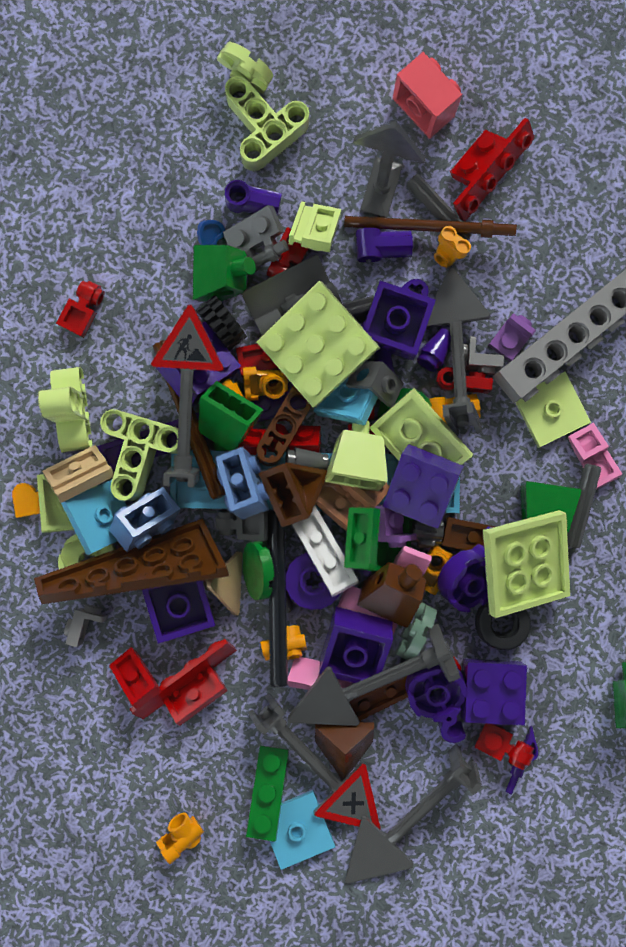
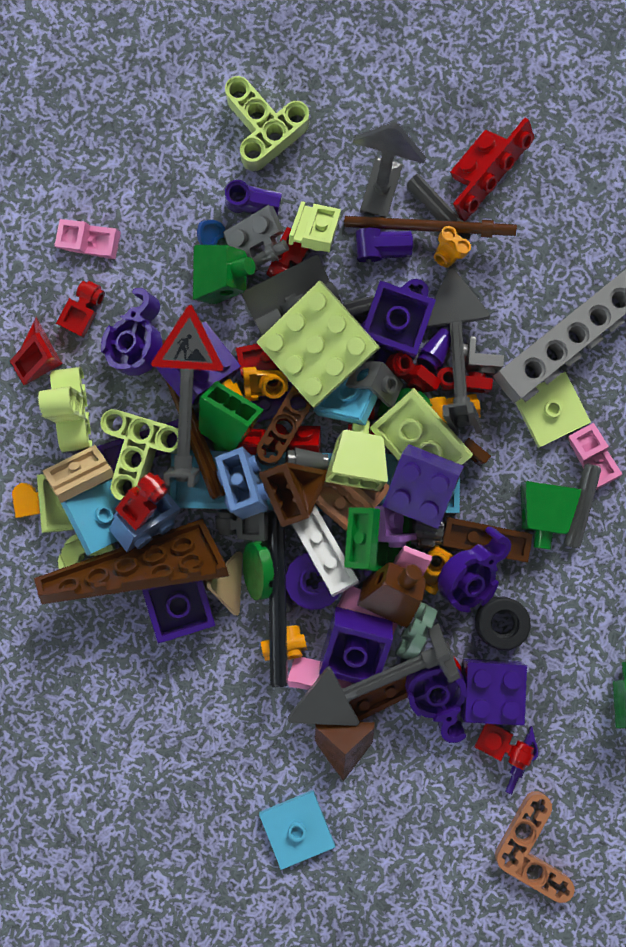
(35, 355): none -> red slope
(77, 626): light grey bracket -> none
(87, 239): none -> bright pink slope
(133, 339): none -> dark purple piece
(134, 678): red plate -> none
(137, 504): none -> red plate
(184, 833): light orange plate -> none
(191, 687): red bracket -> none
(221, 322): black tyre -> none
(238, 61): yellowish green plate -> none
(267, 793): green plate -> none
(349, 798): dark grey piece -> none
(376, 852): dark grey piece -> none
(415, 375): none -> red plate
(427, 94): coral brick -> none
(479, 455): none -> reddish brown tile
(512, 336): medium lavender bracket -> none
(525, 859): none -> nougat beam
(527, 563): yellowish green plate -> none

